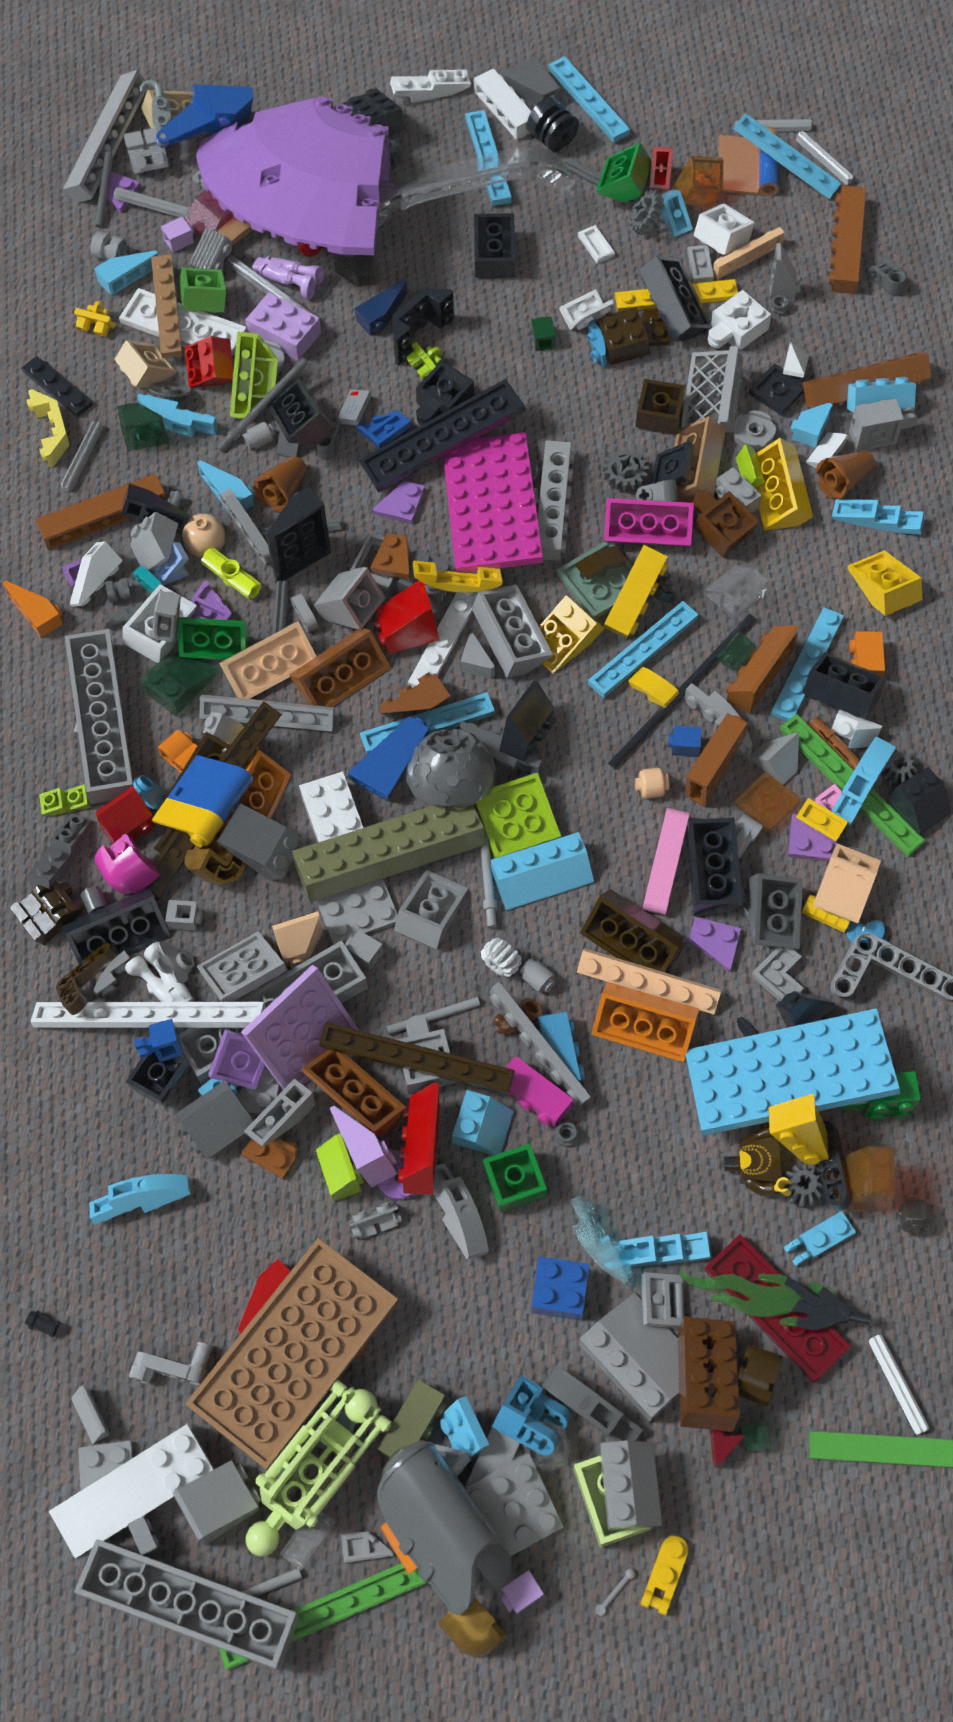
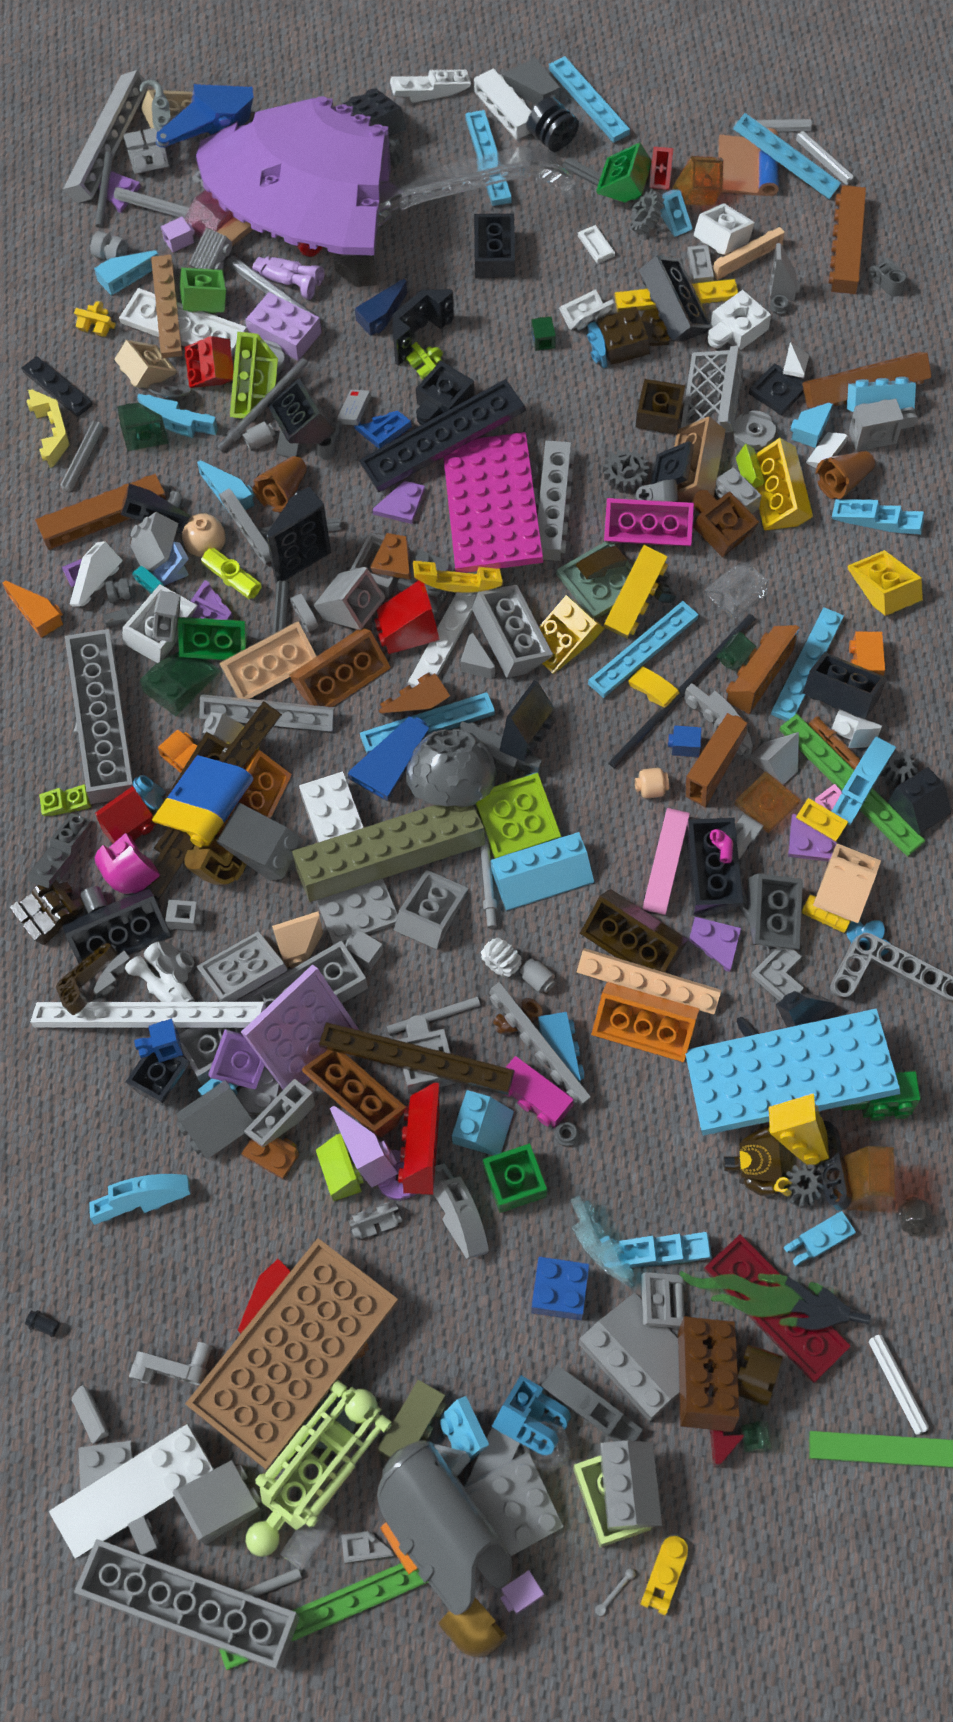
(724, 843): none -> dark pink arm

